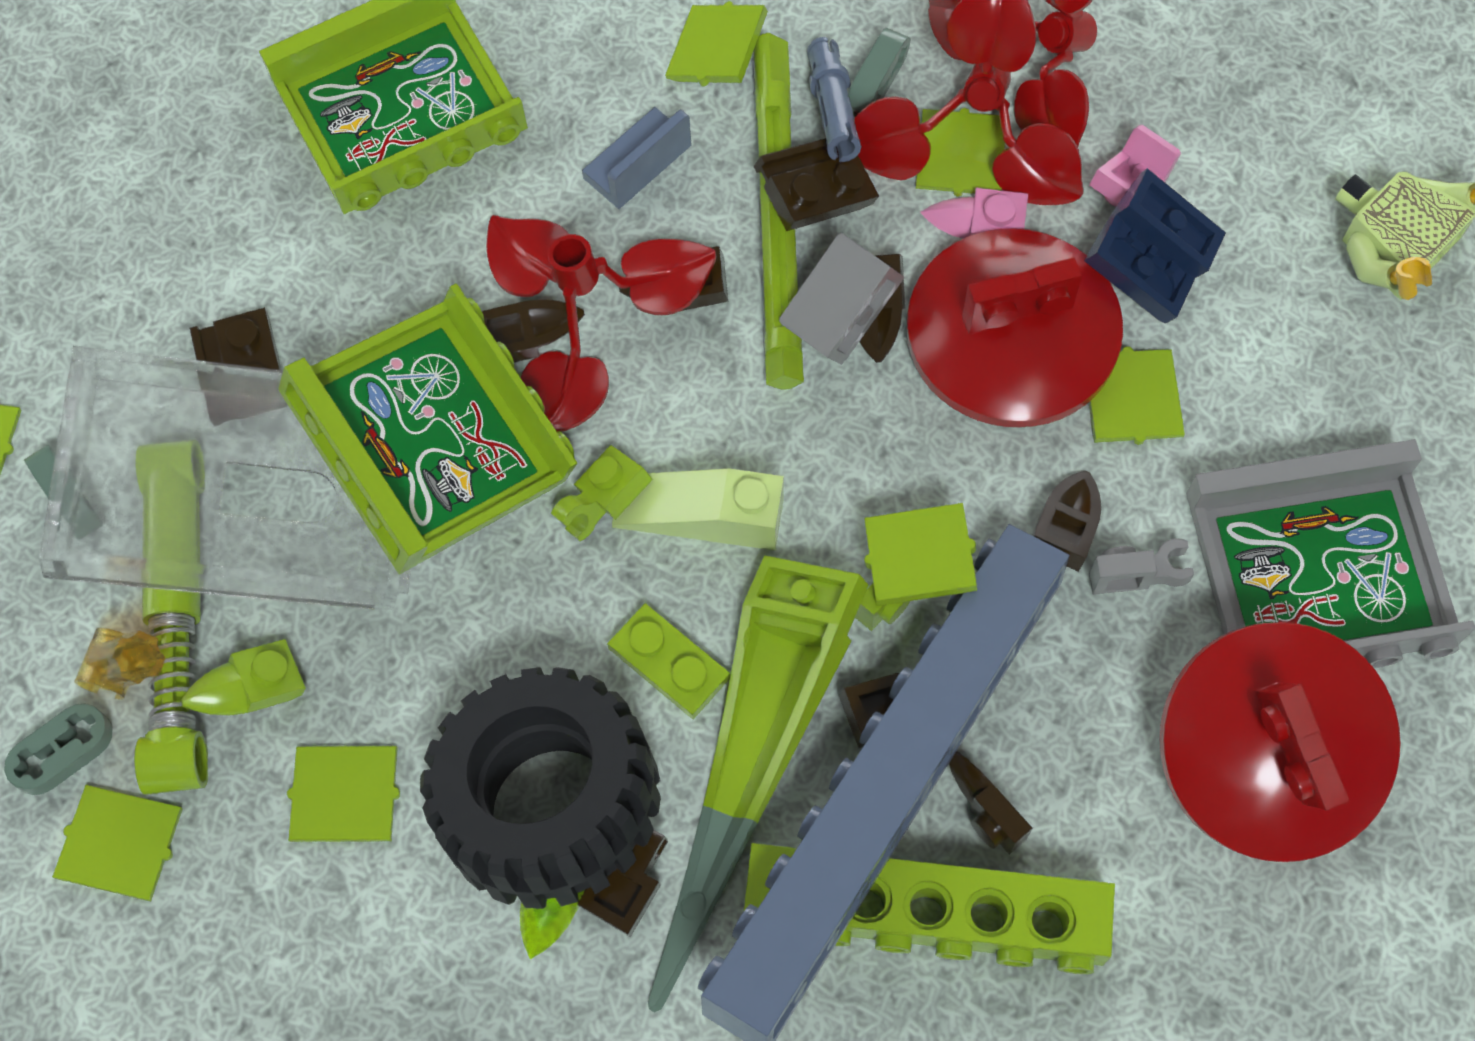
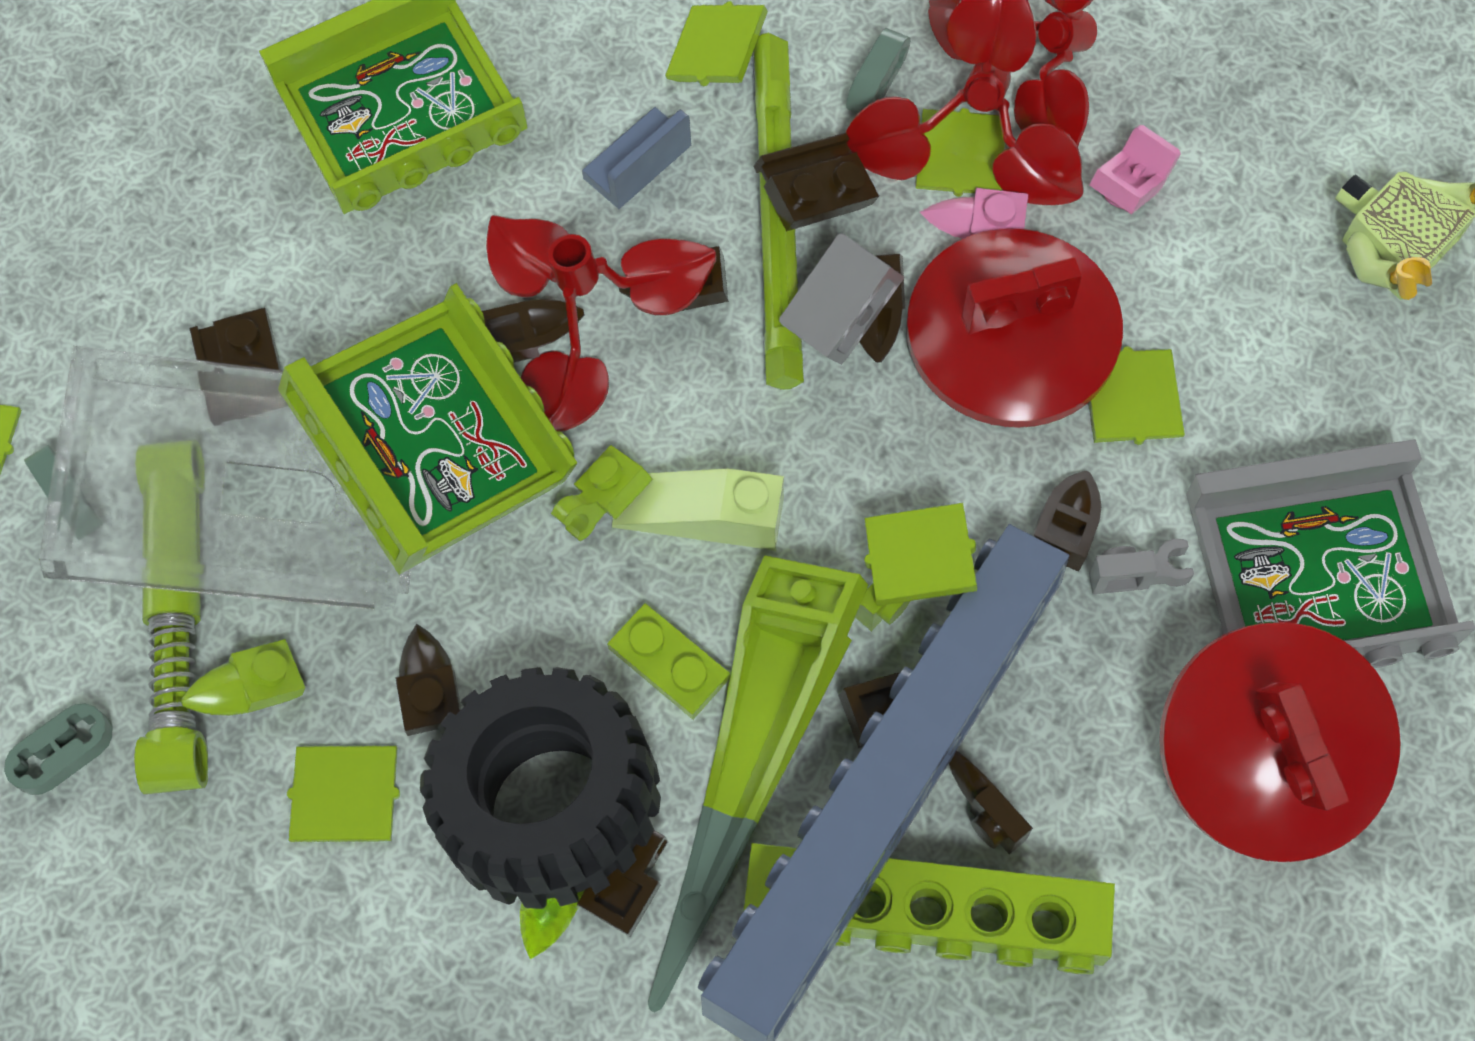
(117, 843): lime piece -> none
(119, 661): clear yellow piece -> none
(425, 683): none -> dark brown plate
(830, 87): sand blue pin -> none
(1155, 246): dark blue slope -> none

